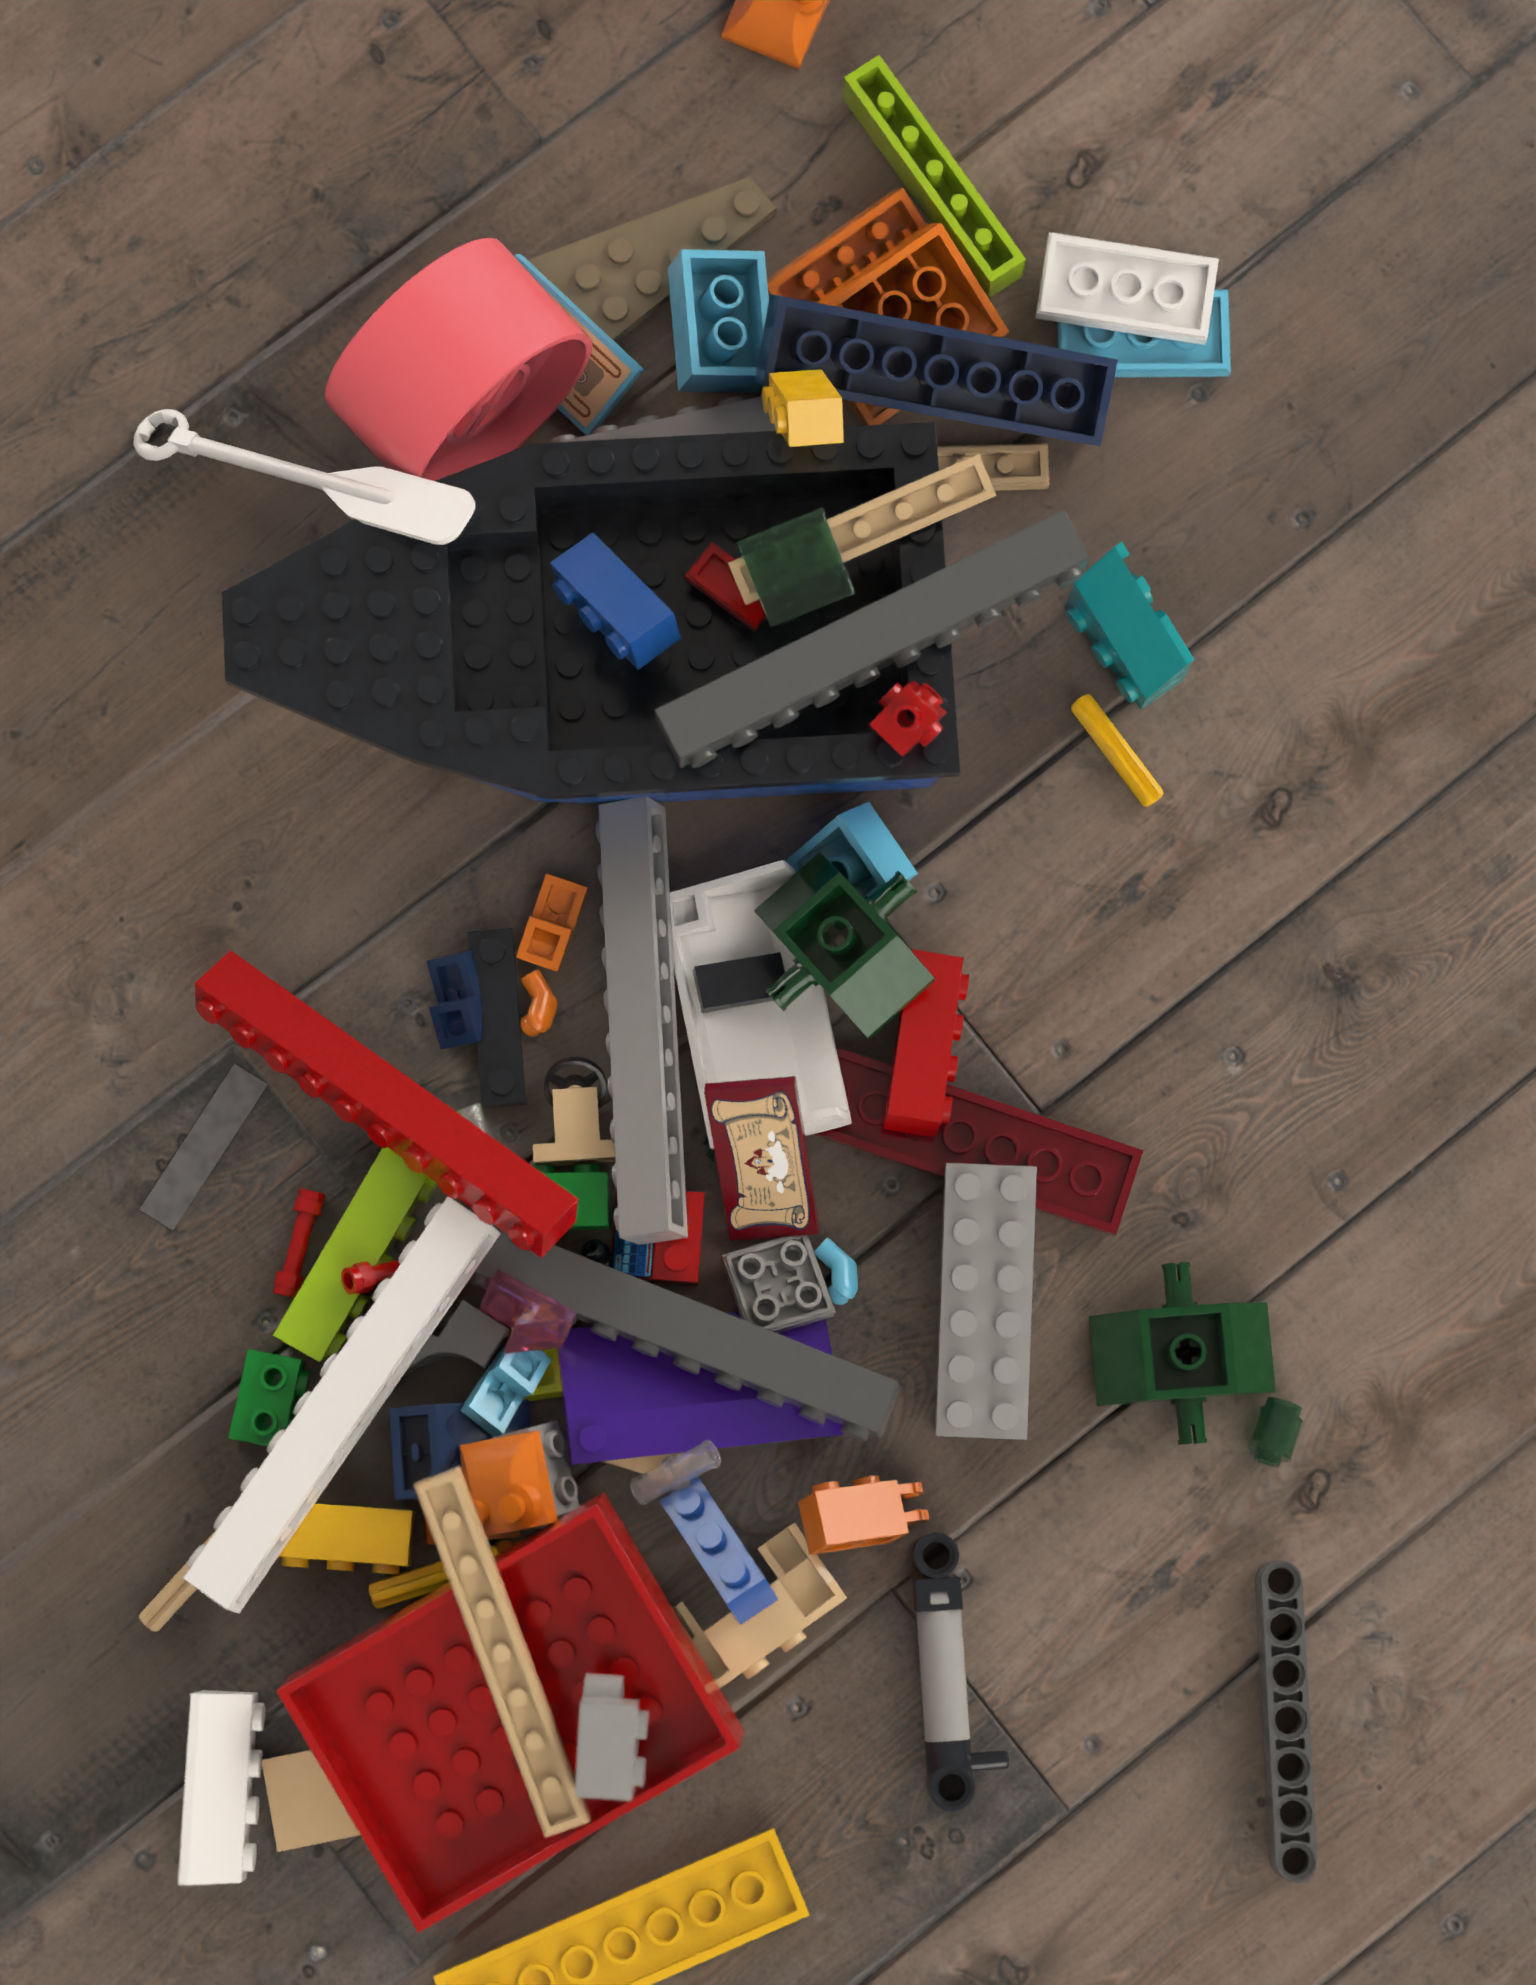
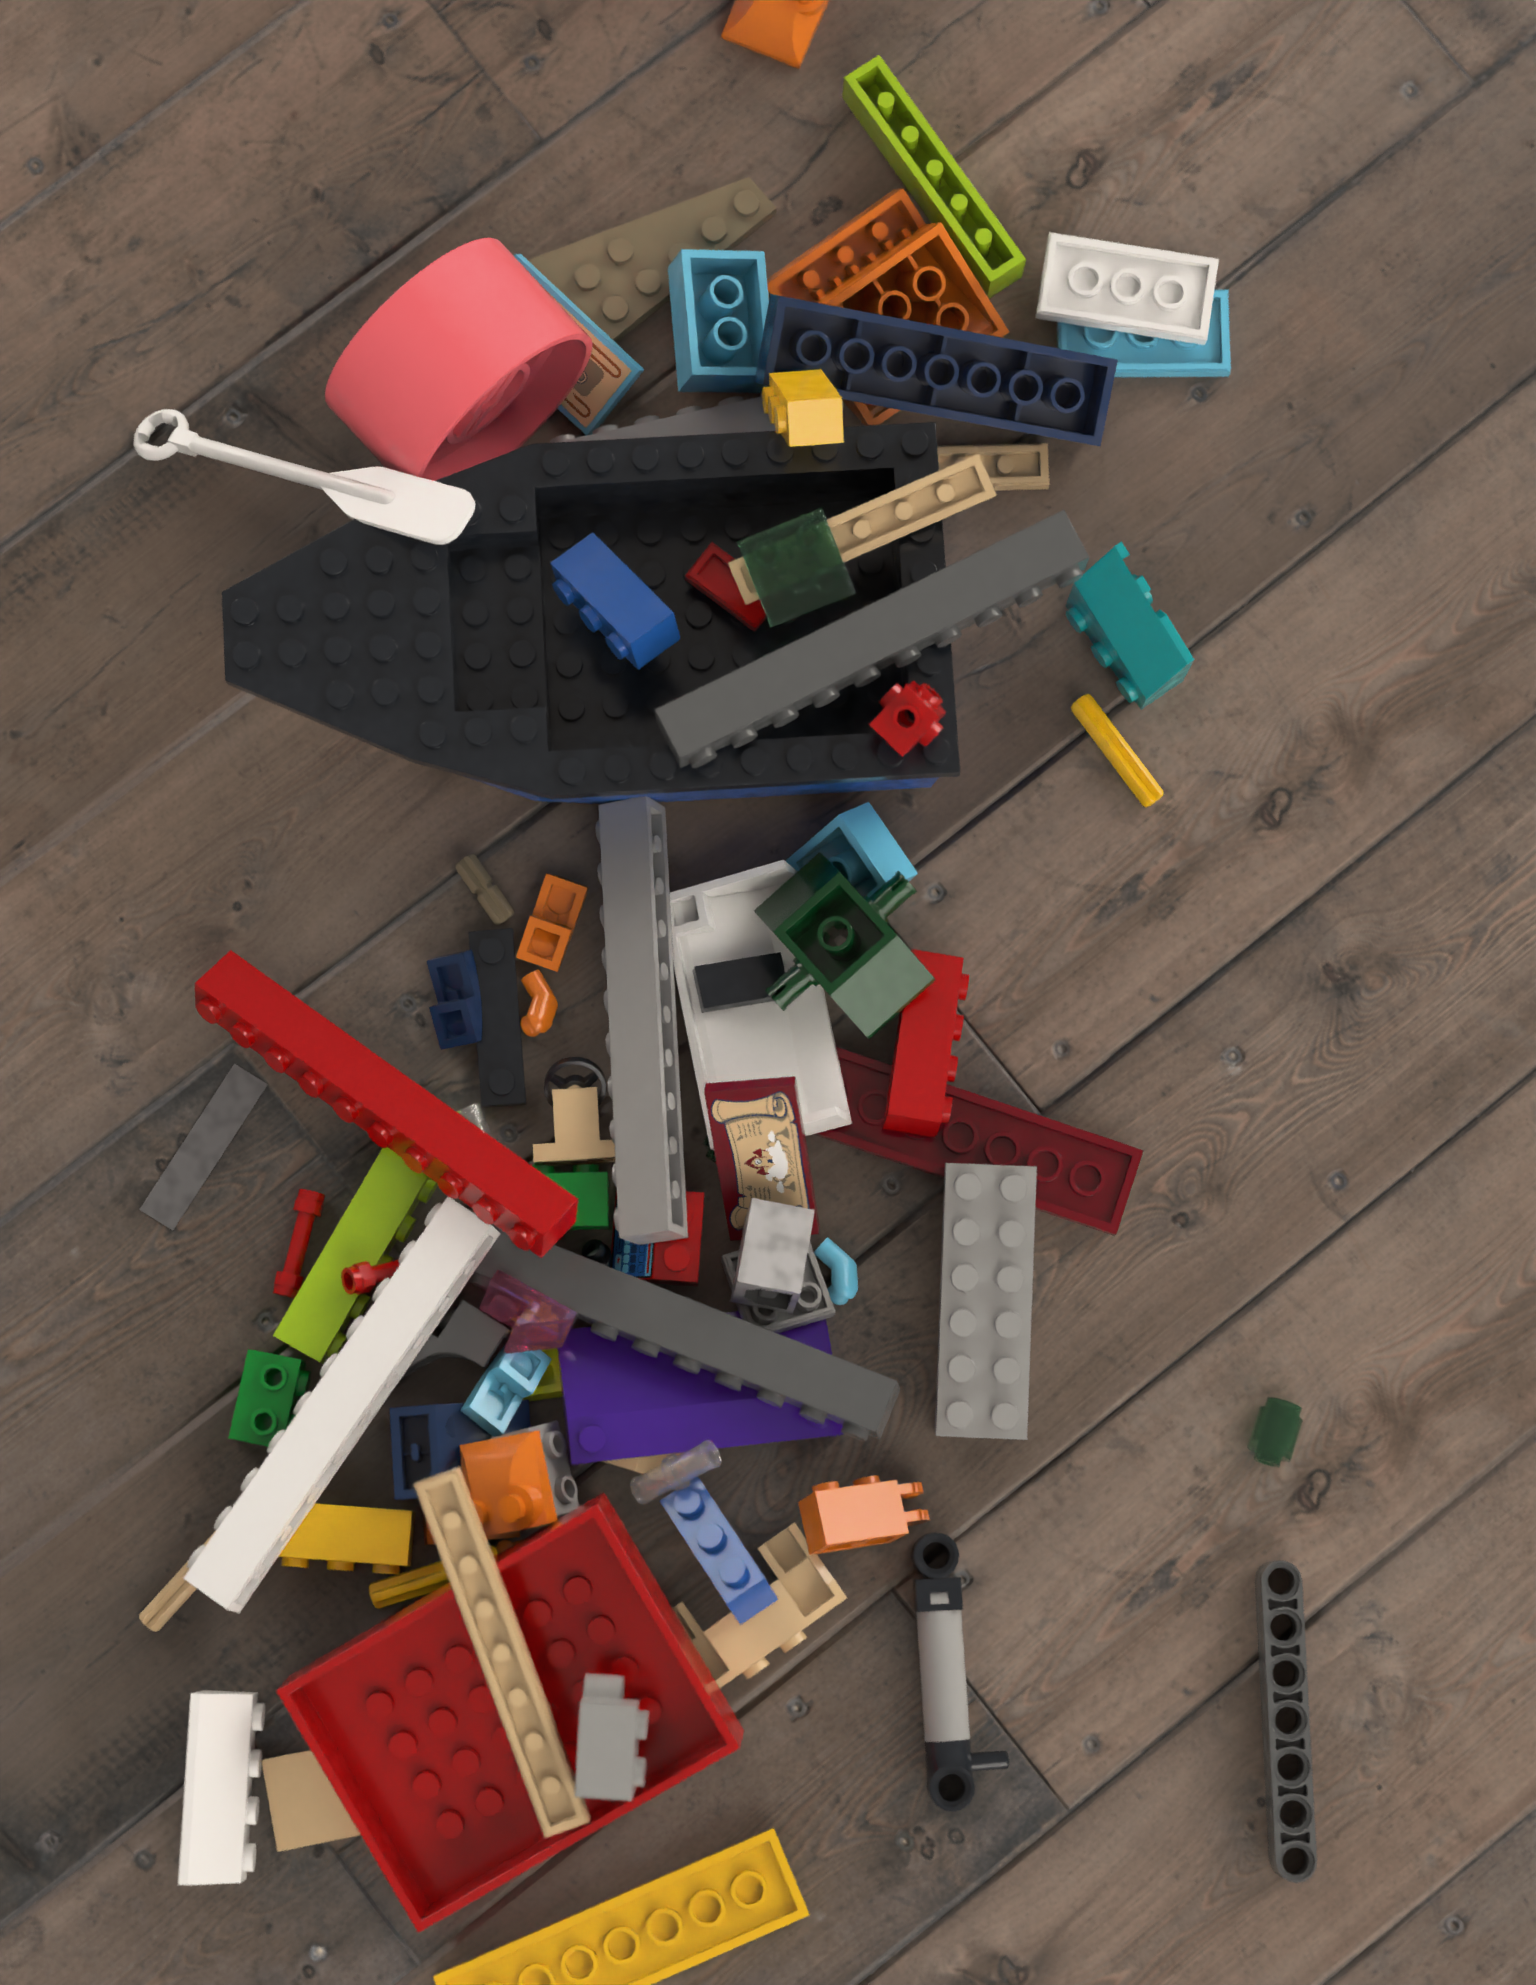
(488, 895): none -> dark tan piece
(772, 1255): none -> flat silver piece
(1138, 1360): dark green slope -> none

